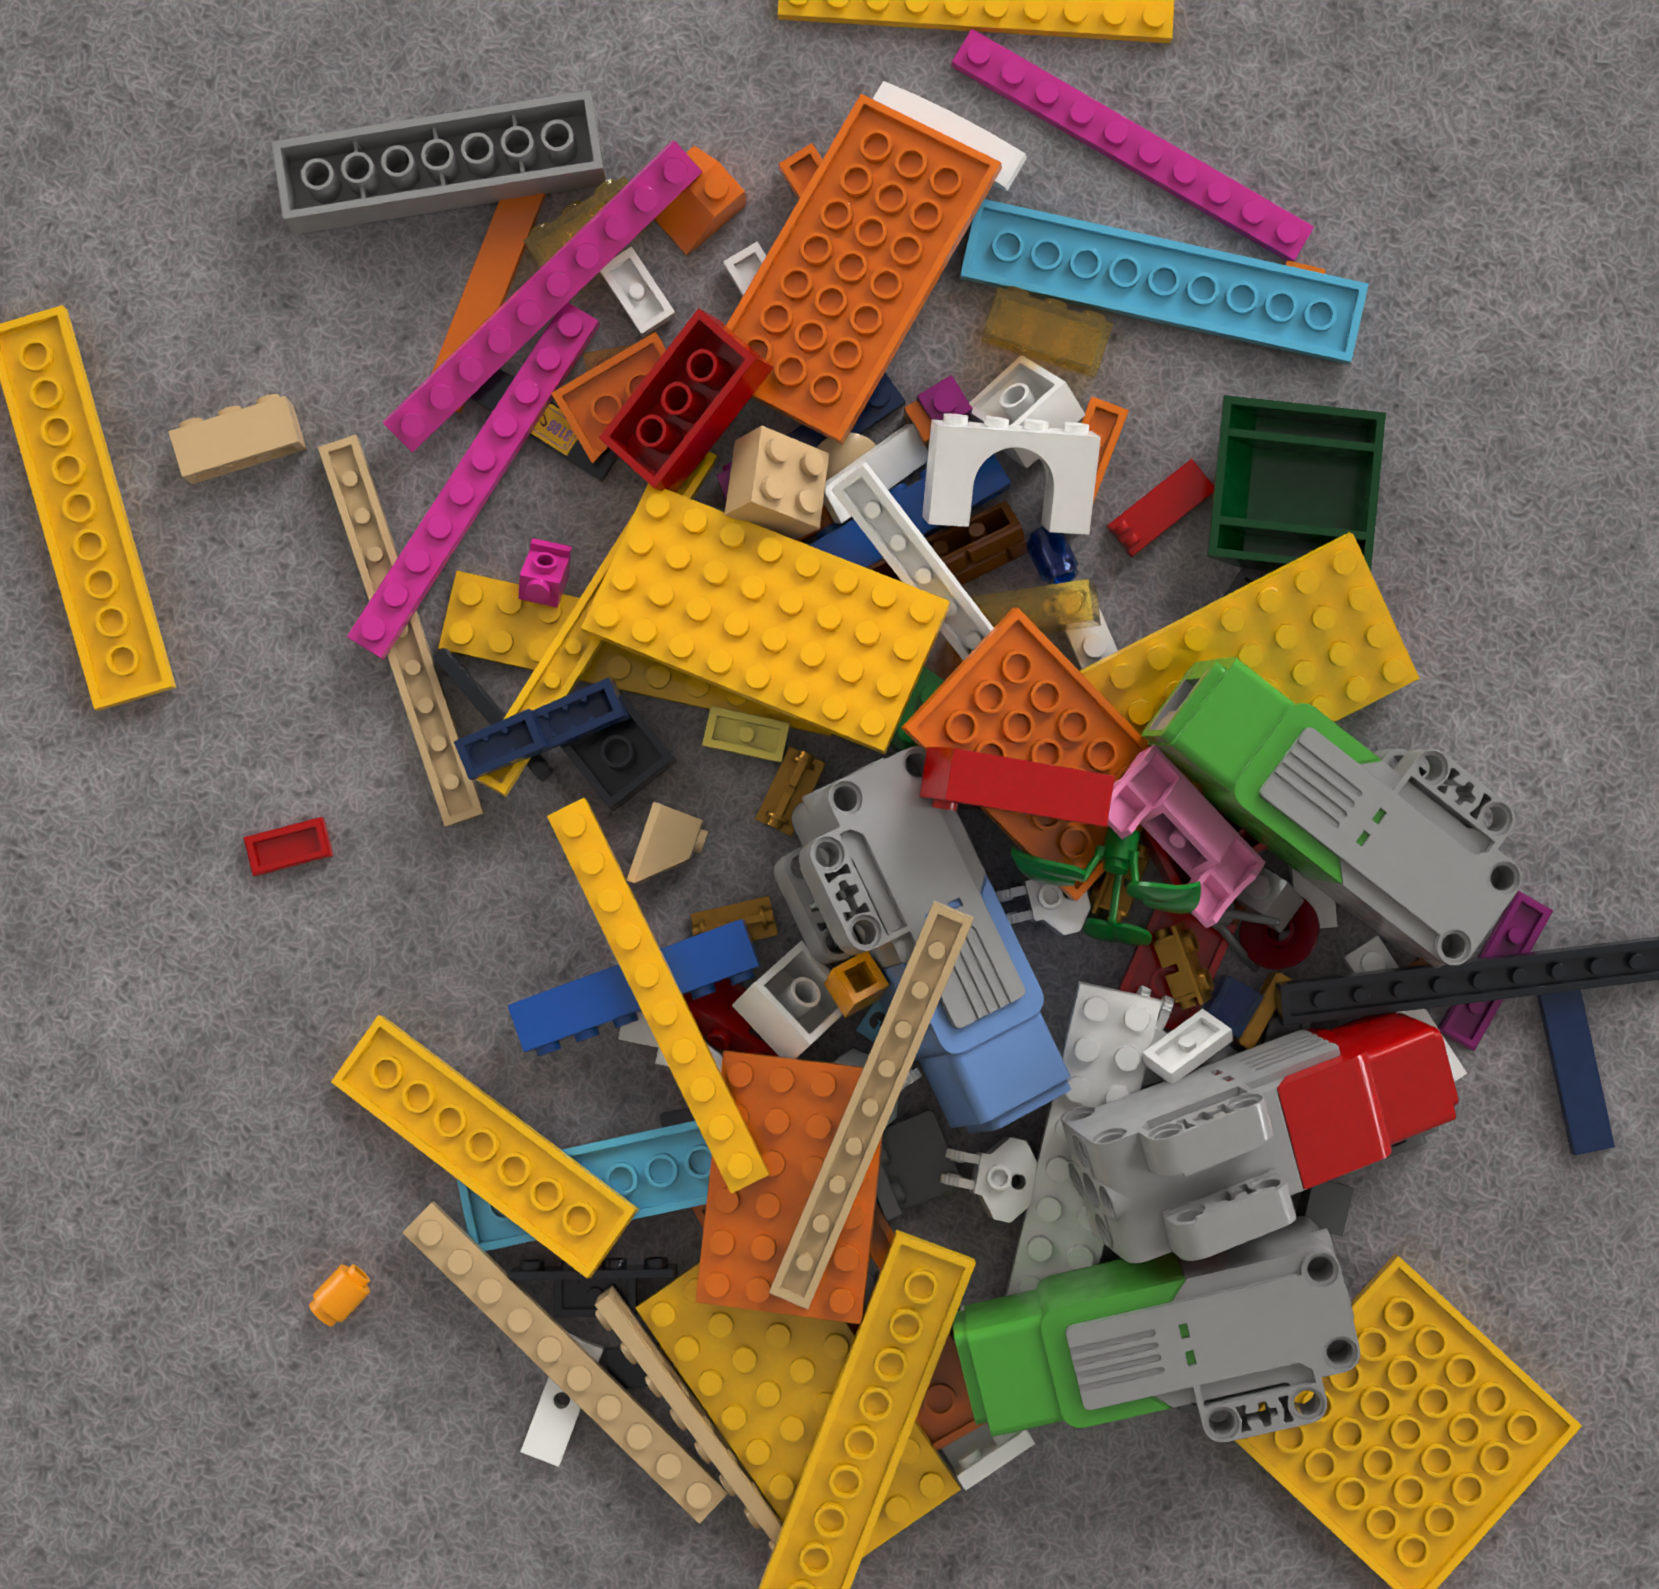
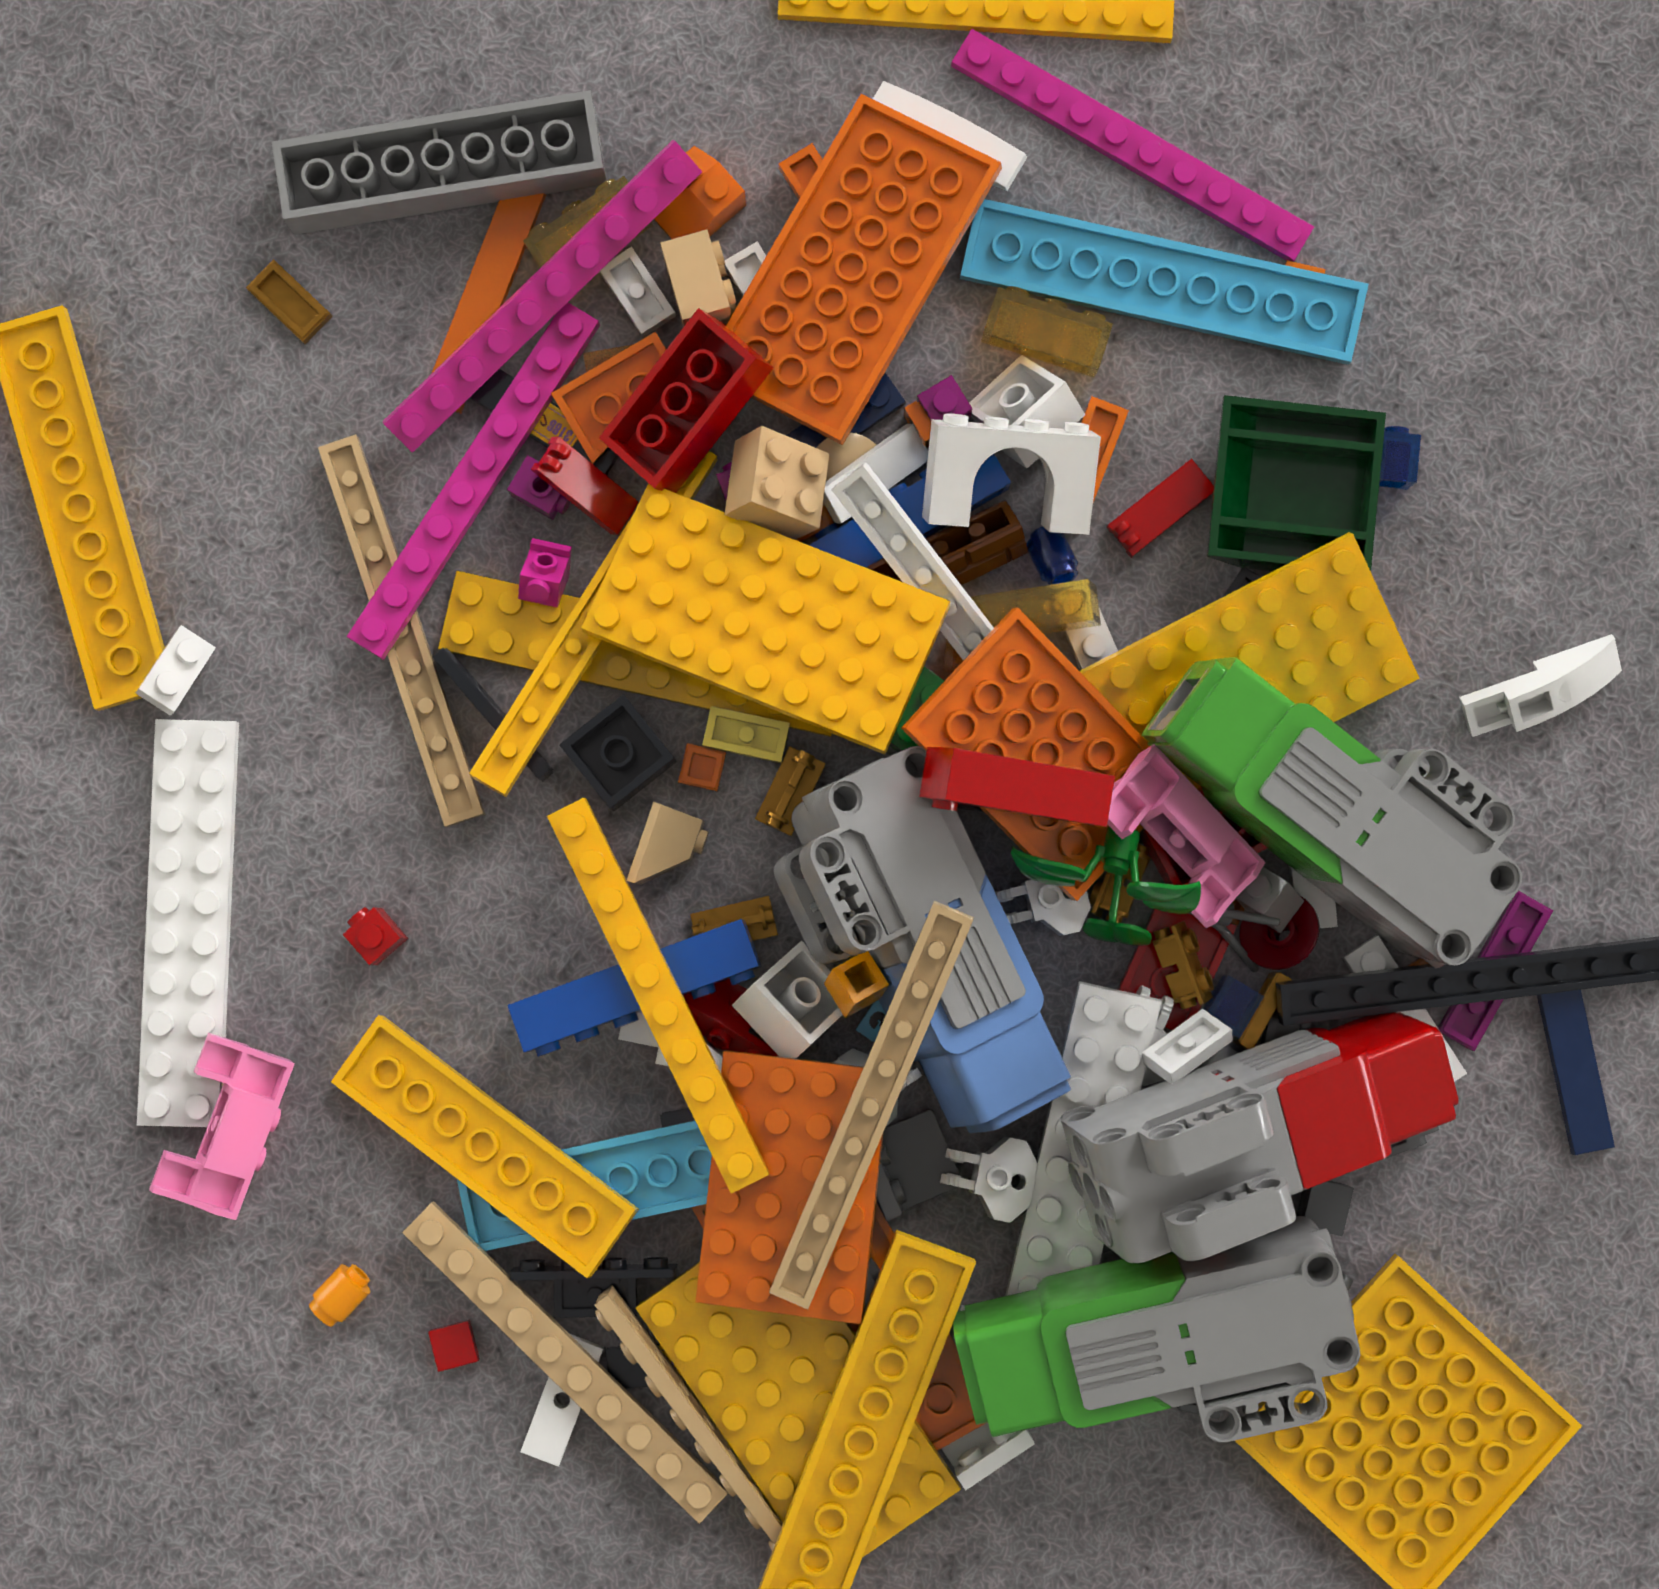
(175, 670): none -> white plate
(187, 917): none -> white plate
(235, 1132): none -> bright pink bracket
(237, 438): tan brick -> none
(288, 846): red tile -> none
(289, 301): none -> pearl gold tile
(374, 934): none -> red brick
(453, 1345): none -> red tile
(535, 492): none -> magenta brick
(541, 729): dark blue slope -> none
(585, 486): none -> red hinge
(696, 276): none -> tan brick
(702, 767): none -> orange tile
(1399, 458): none -> clear blue brick
(1548, 691): none -> white slope

